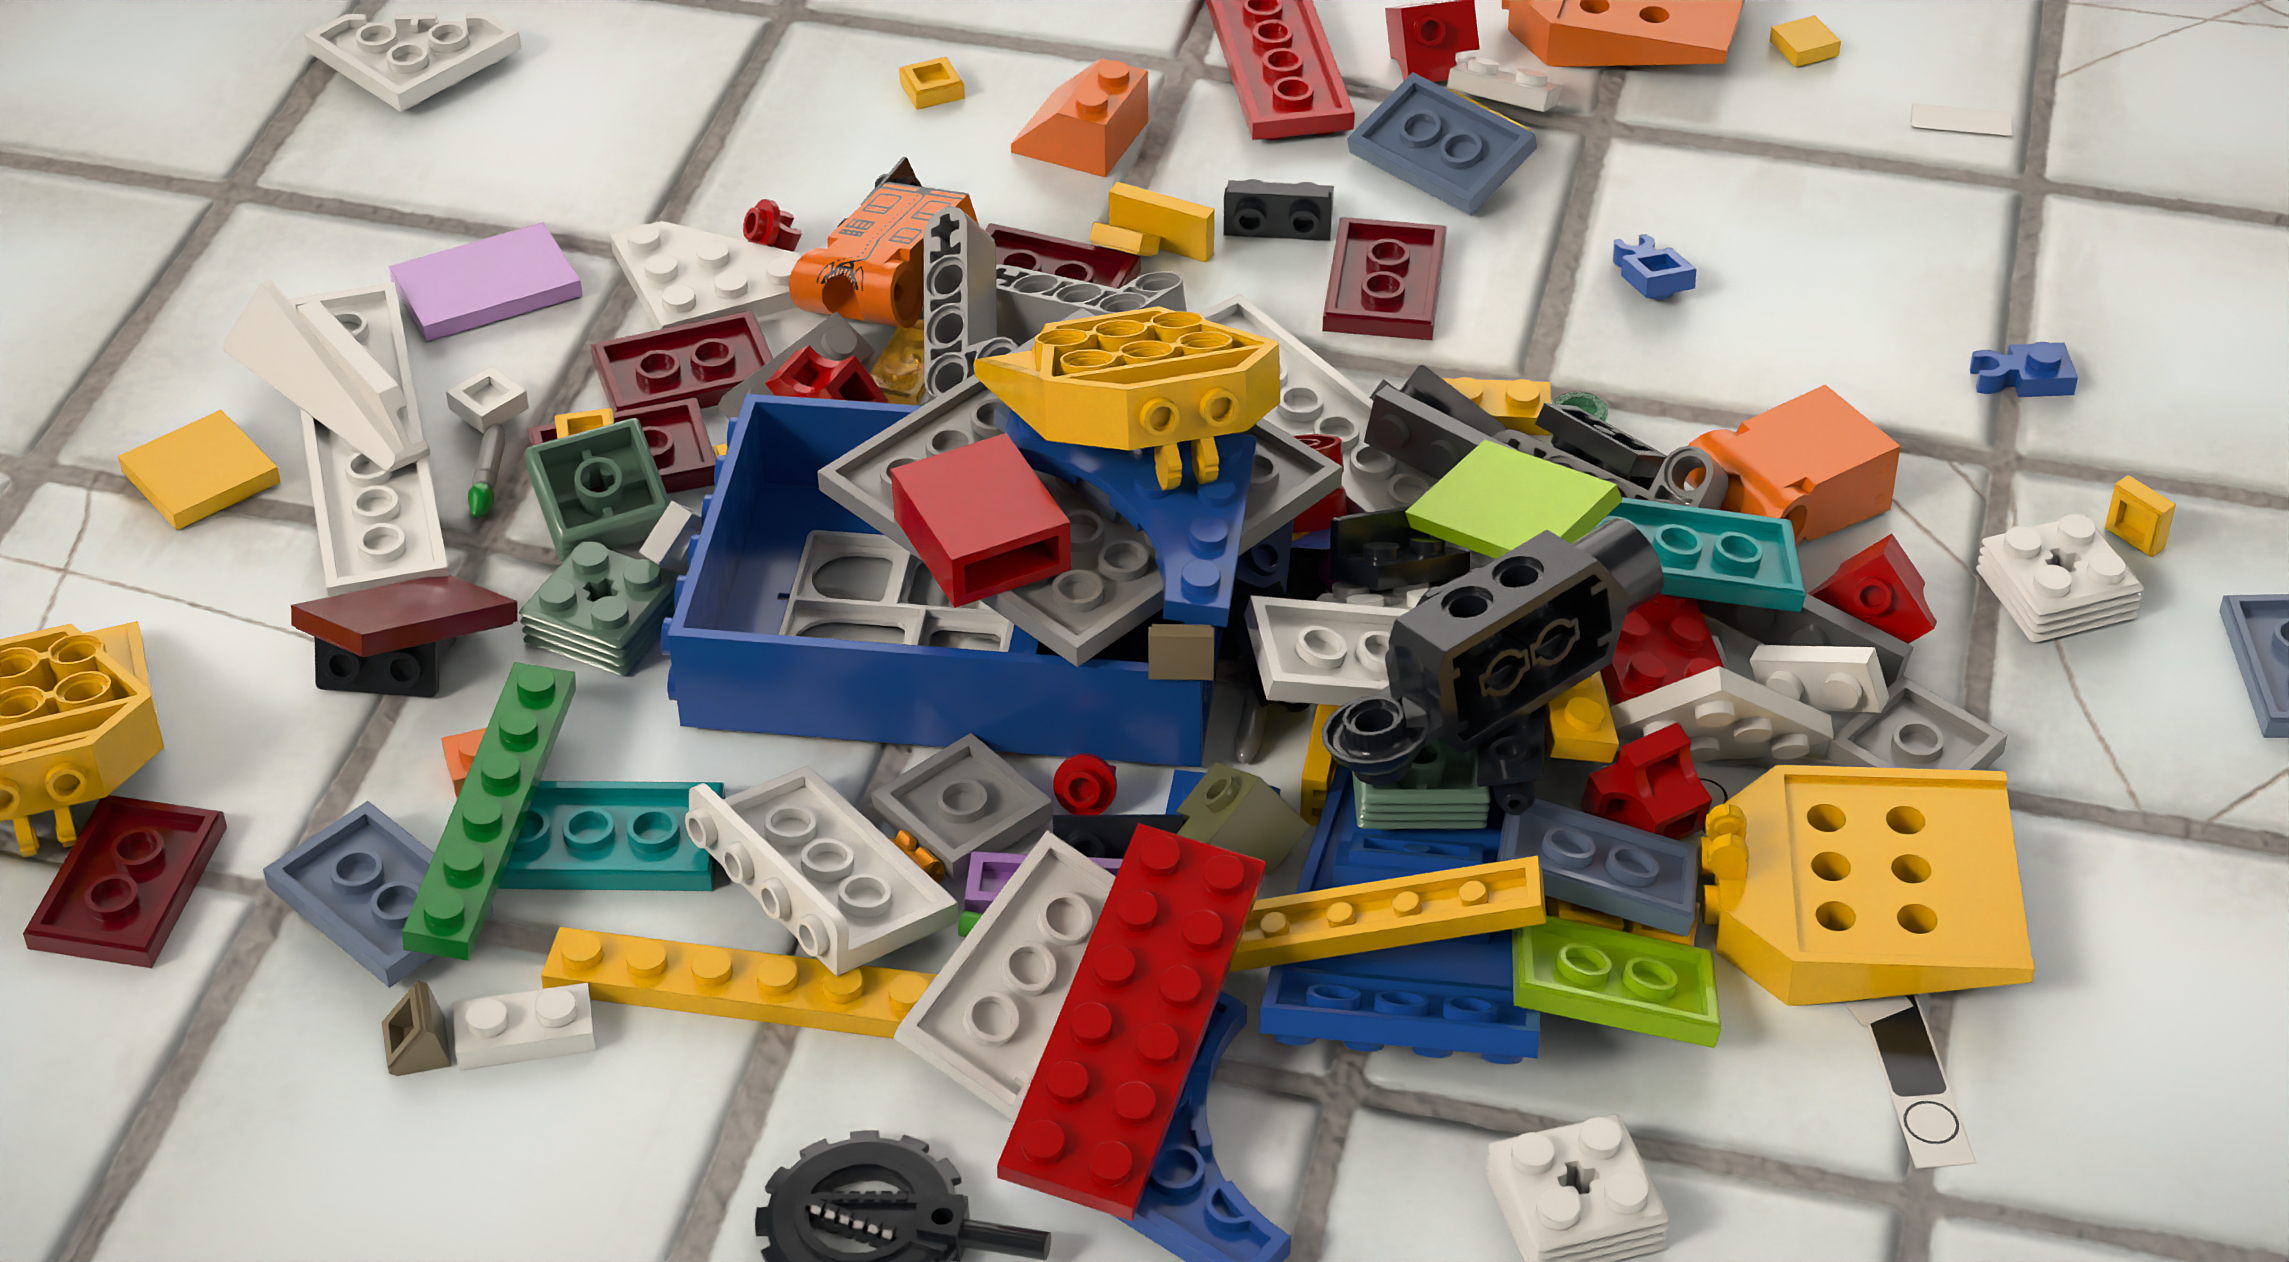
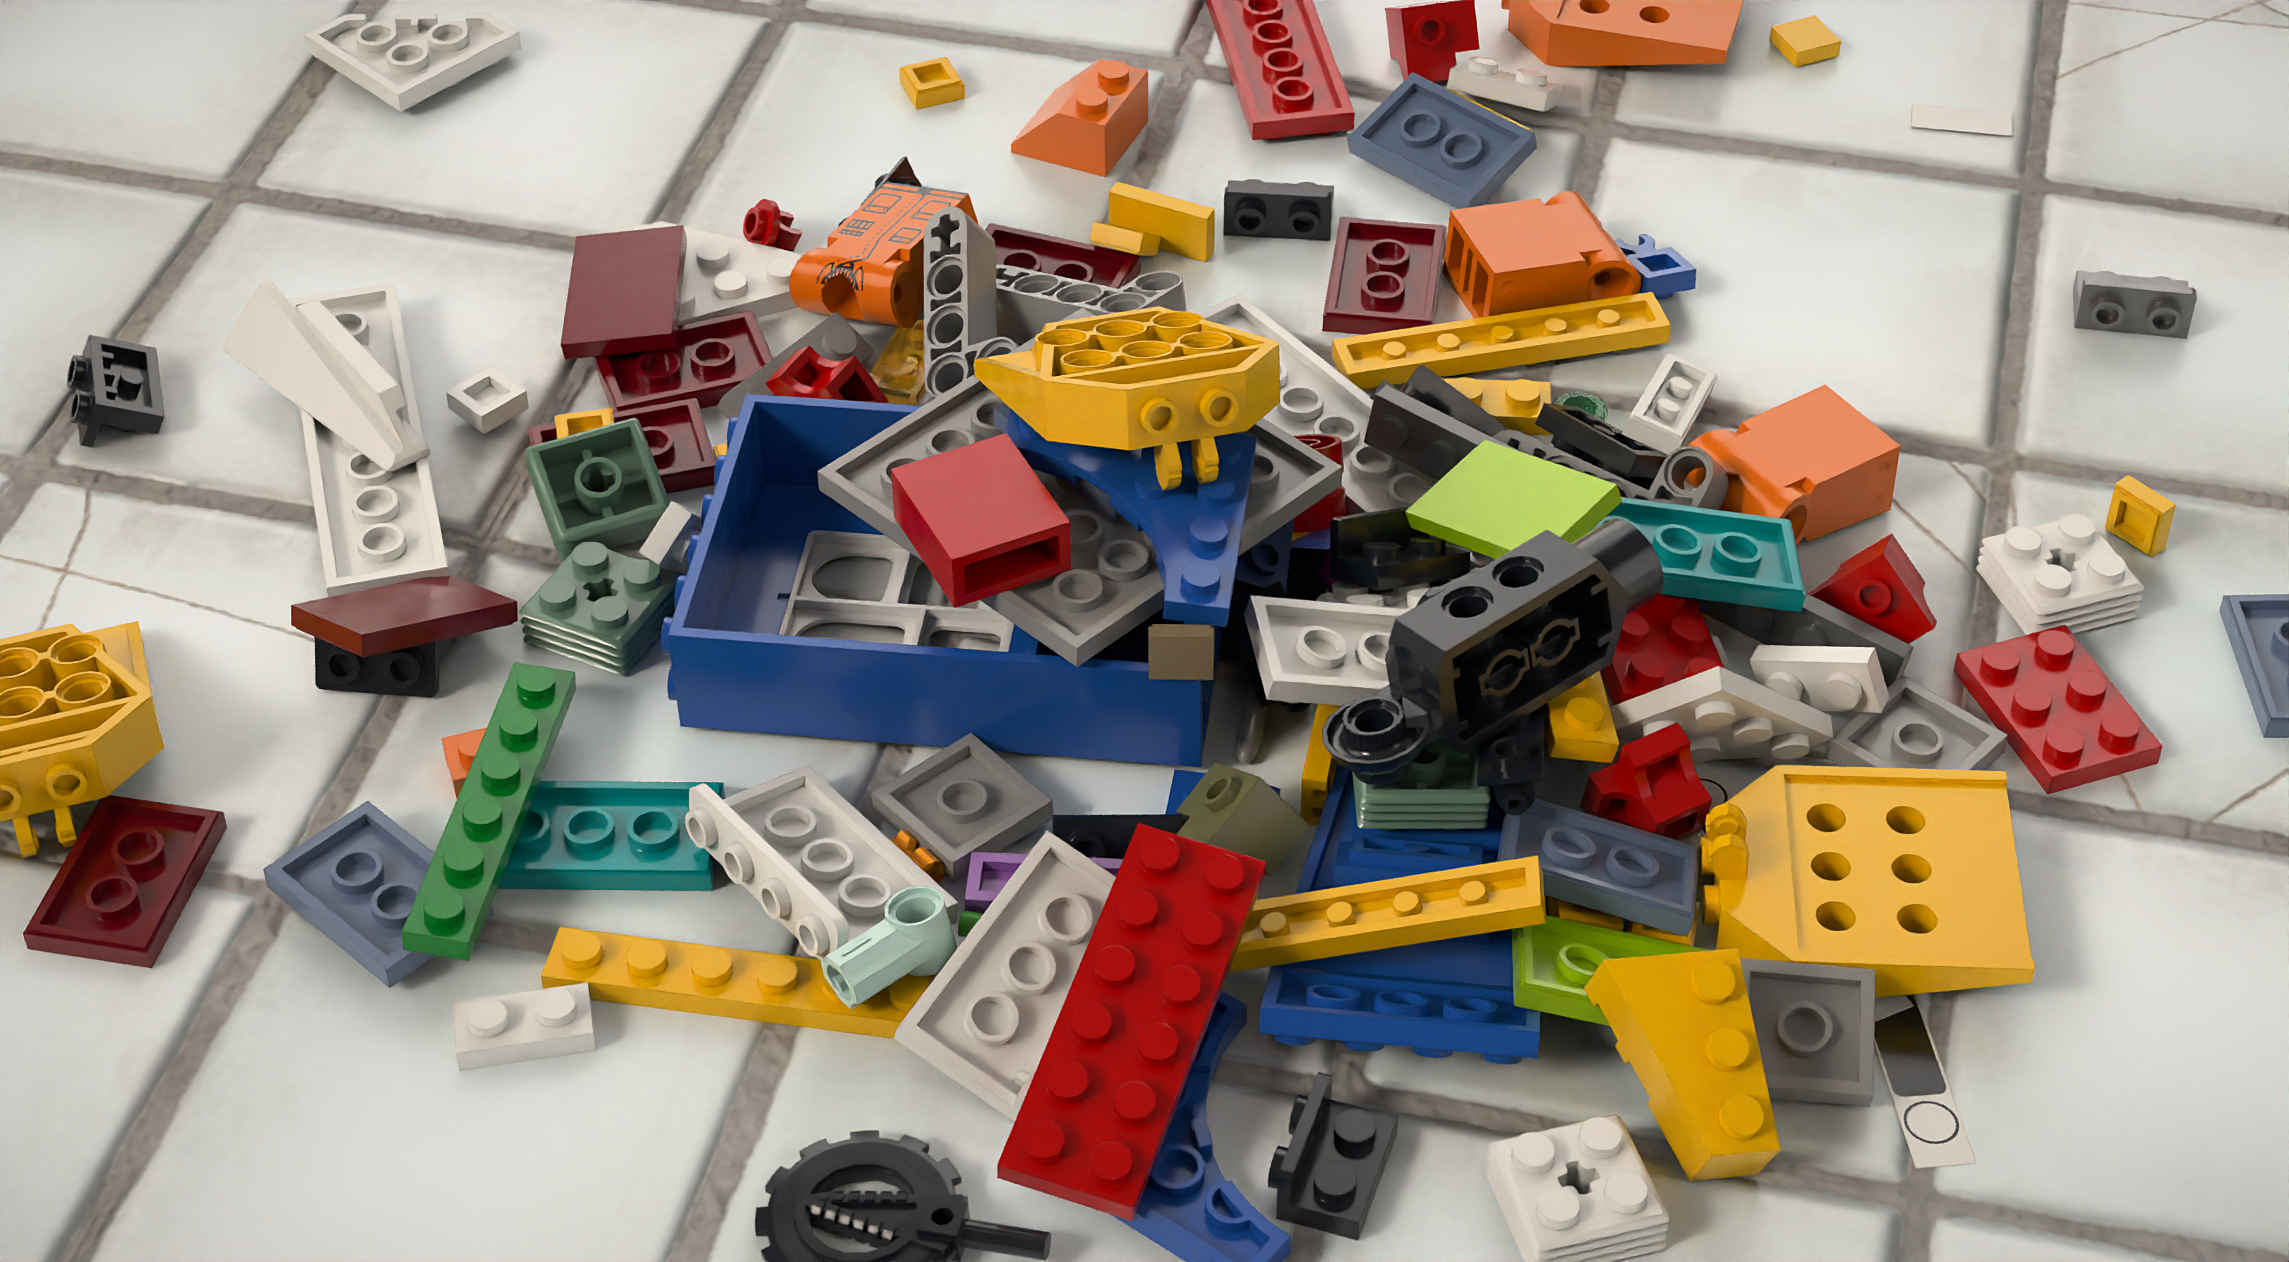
(116, 387): none -> black bracket
(199, 469): yellow tile -> none
(416, 1033): dark tan slope -> none
(485, 281): lavender tile -> none
(486, 471): light grey piece -> none
(624, 292): none -> dark red tile
(910, 941): none -> light aqua piece
(1085, 784): red plate -> none
(1331, 1162): none -> black bracket
(1503, 340): none -> yellow plate
(1533, 256): none -> orange piece
(1670, 404): none -> white tile
(1697, 1054): none -> yellow wedge
(1814, 1030): none -> light grey plate
(2030, 368): blue plate -> none
(2057, 709): none -> plate
(2133, 304): none -> flat silver bracket

